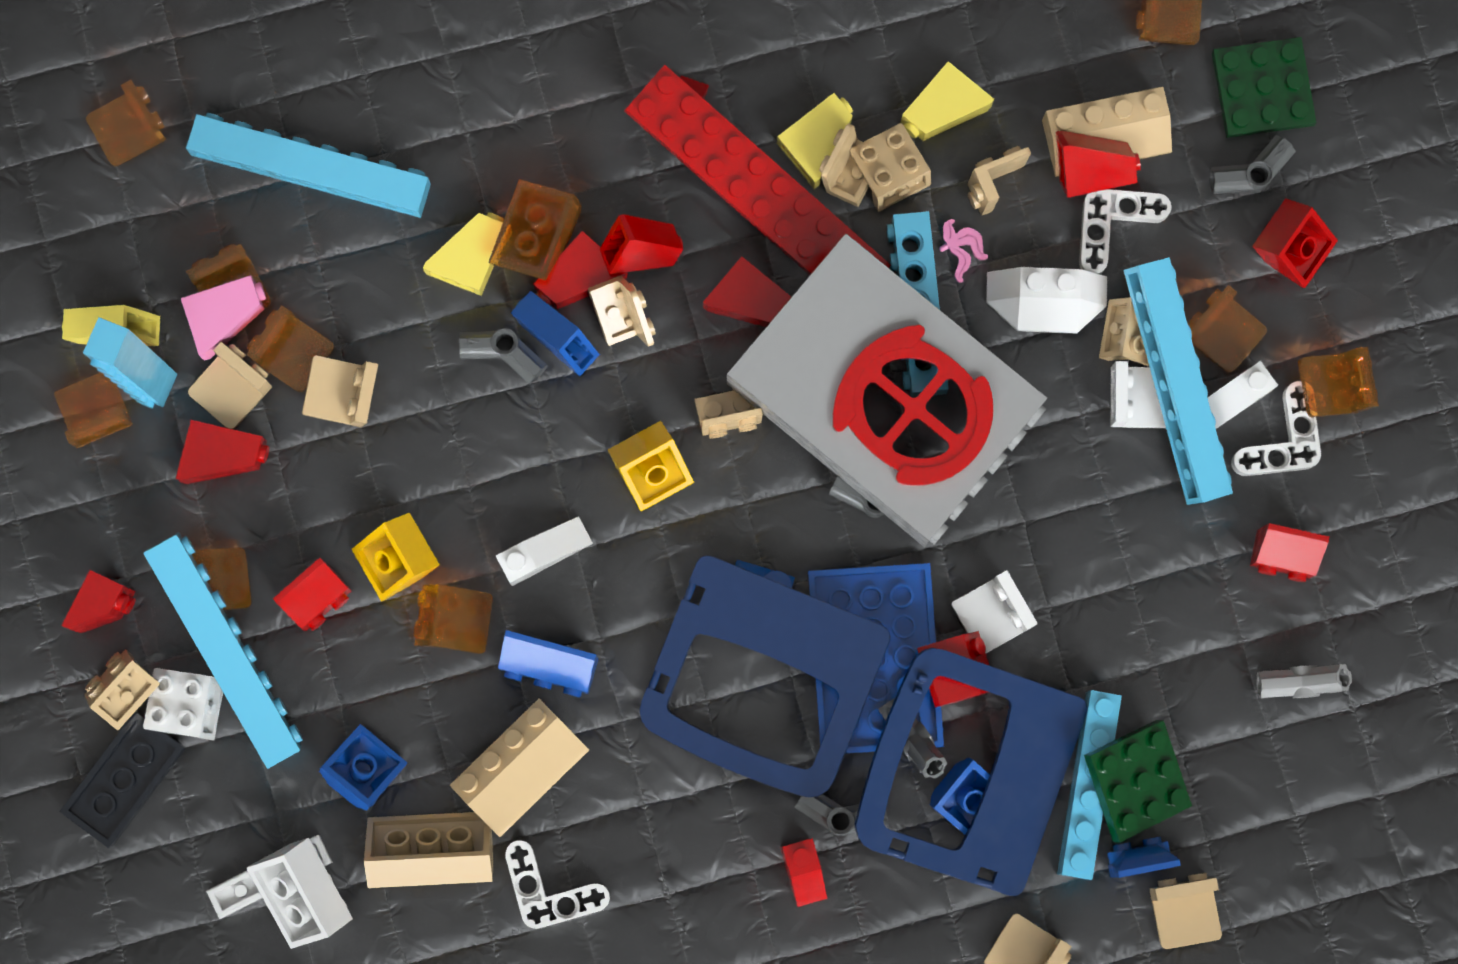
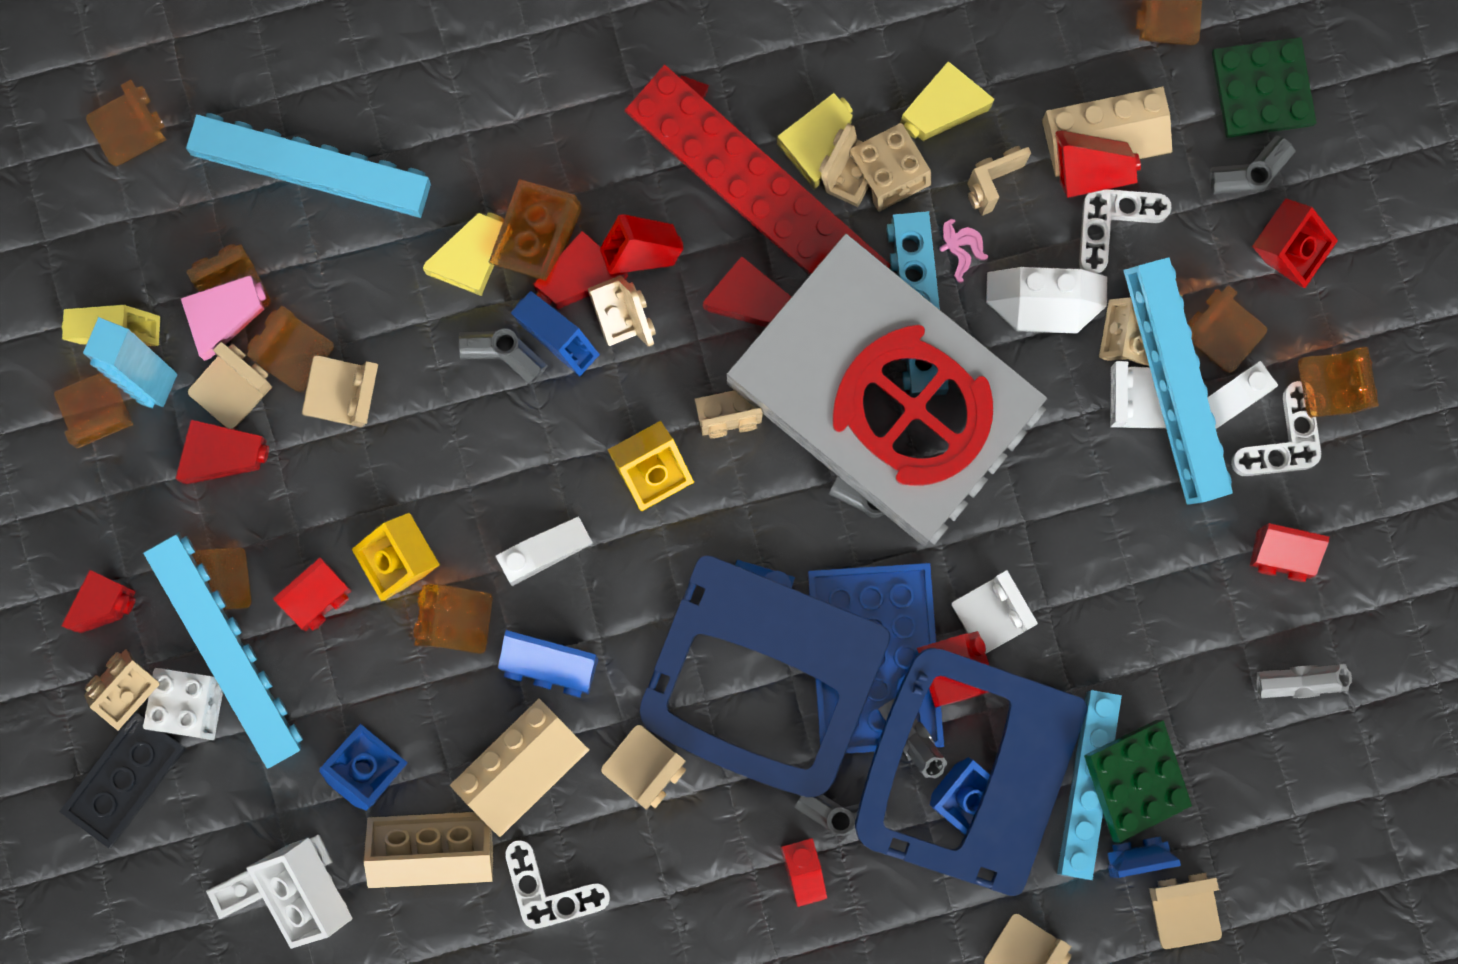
(643, 767): none -> tan bracket

